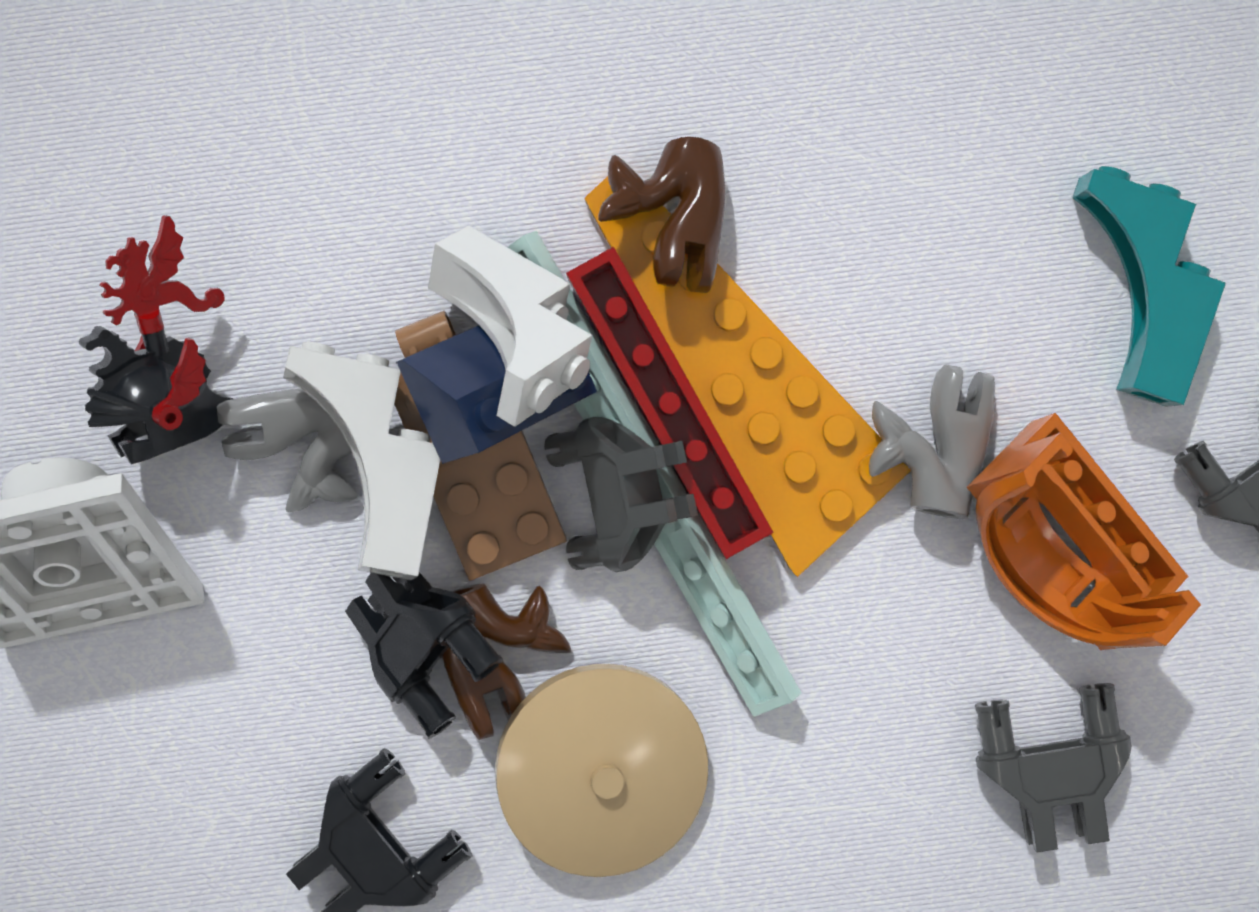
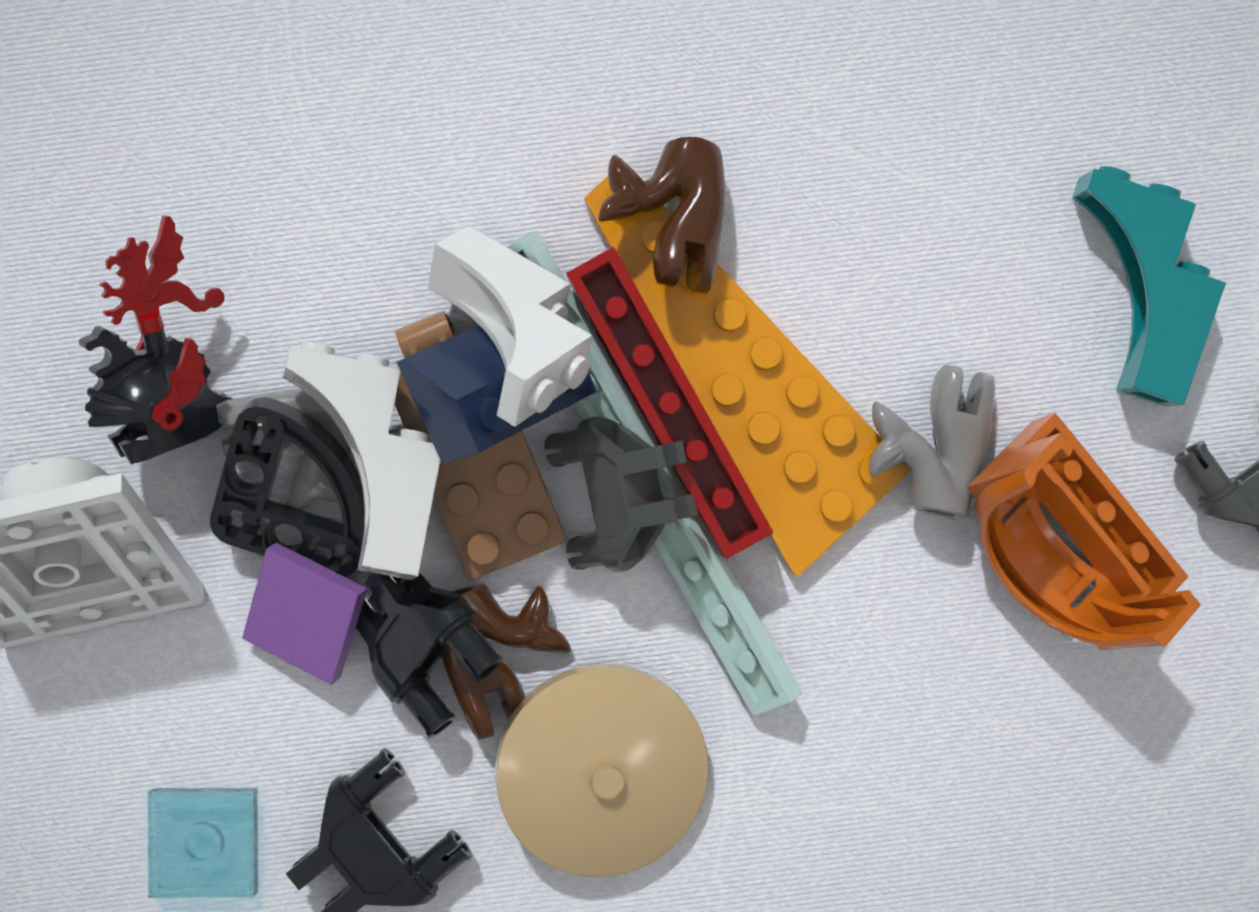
(202, 842): none -> clear light blue tile
(254, 498): none -> black beam
(304, 613): none -> medium lavender tile
(1058, 772): dark grey connector -> none

